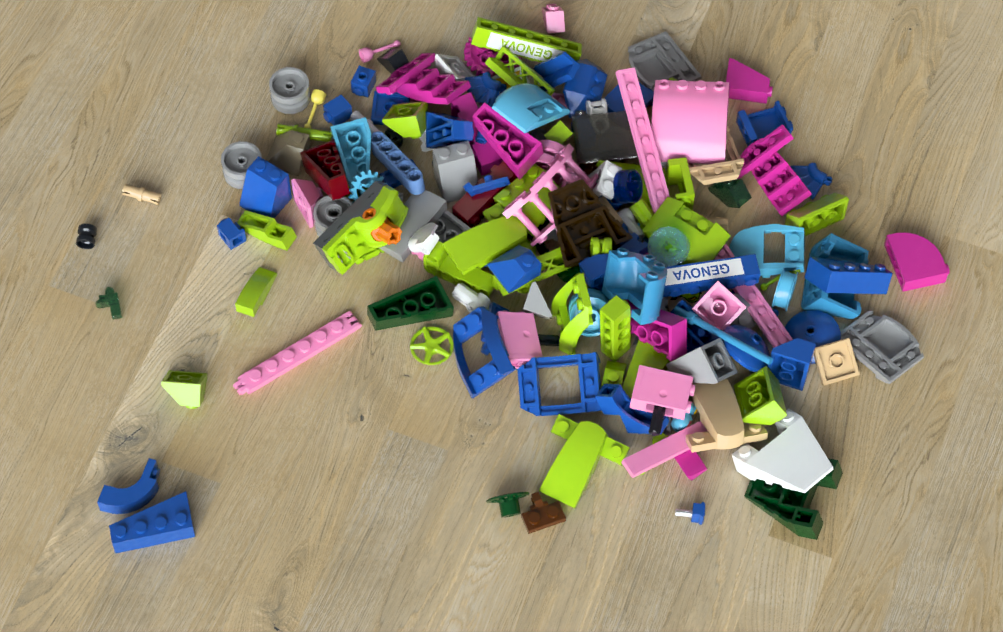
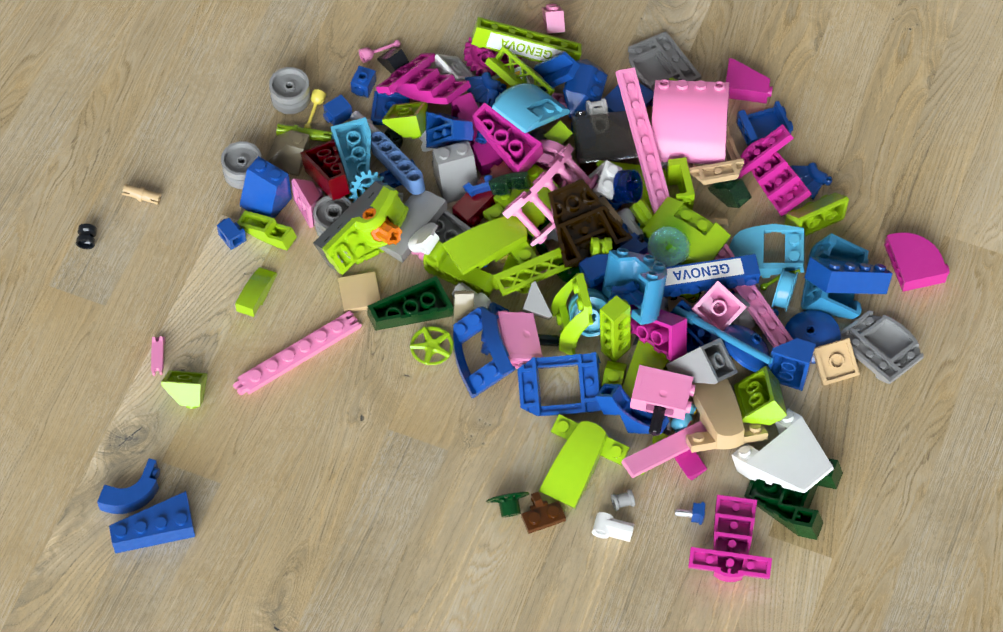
(110, 300): clear green piece -> none
(157, 355): none -> bright pink piece
(358, 291): none -> tan tile
(463, 304): none -> slope
(505, 183): none -> clear green slope
(515, 268): blue slope -> none
(606, 526): none -> white piece
(623, 500): none -> light grey bush
(628, 292): none -> blue arm
(732, 543): none -> dark pink slope

